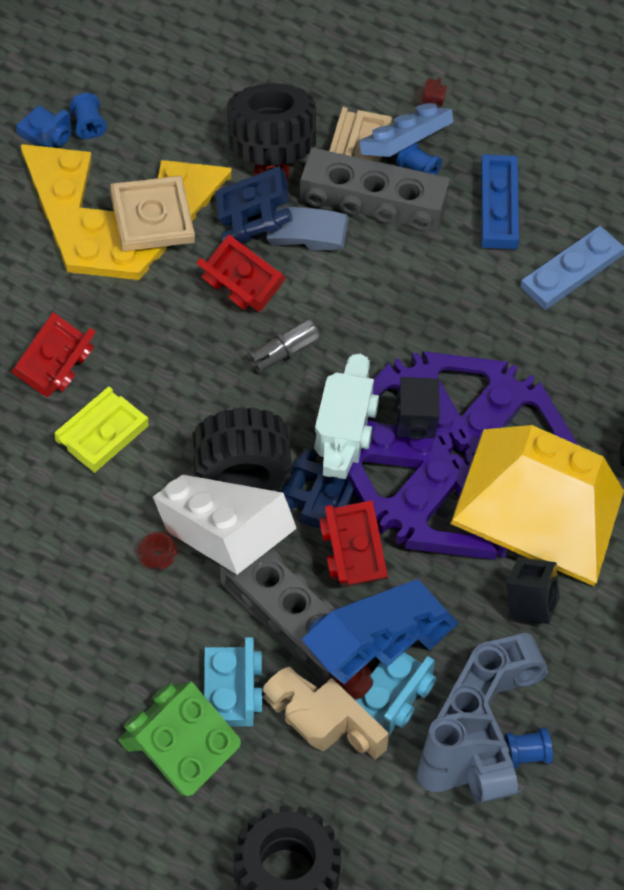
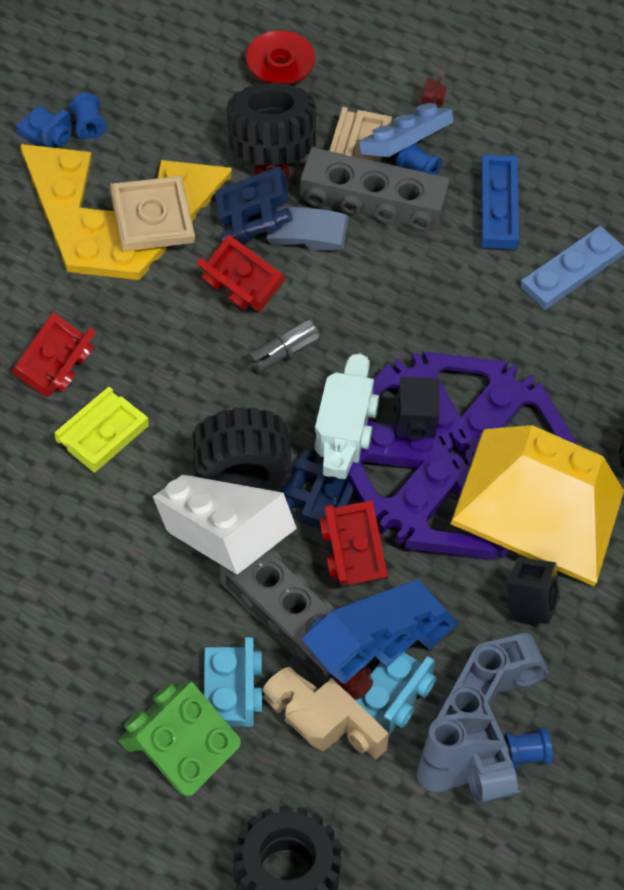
(157, 541): clear red plate -> none
(280, 47): none -> red dish

